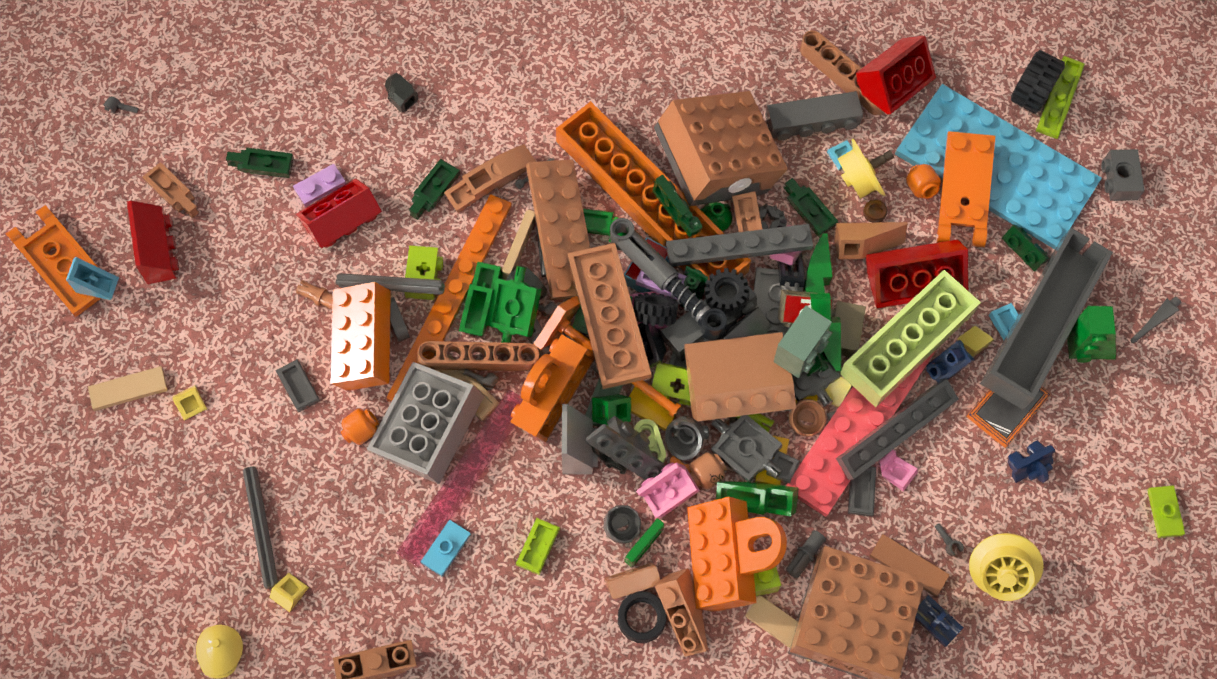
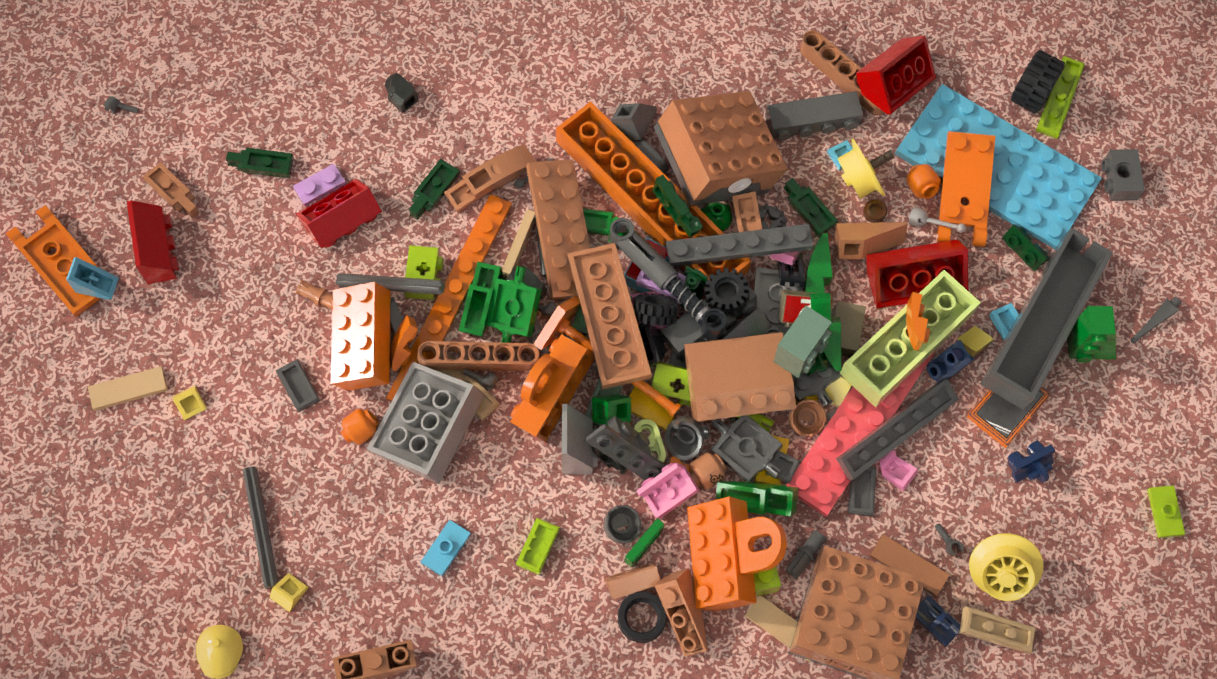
(399, 349): none -> orange slope
(460, 481): clear pink tile -> none
(633, 119): none -> dark grey slope
(652, 154): none -> dark grey beam
(916, 325): none -> orange slope
(920, 218): none -> light grey hinge
(997, 630): none -> tan tile

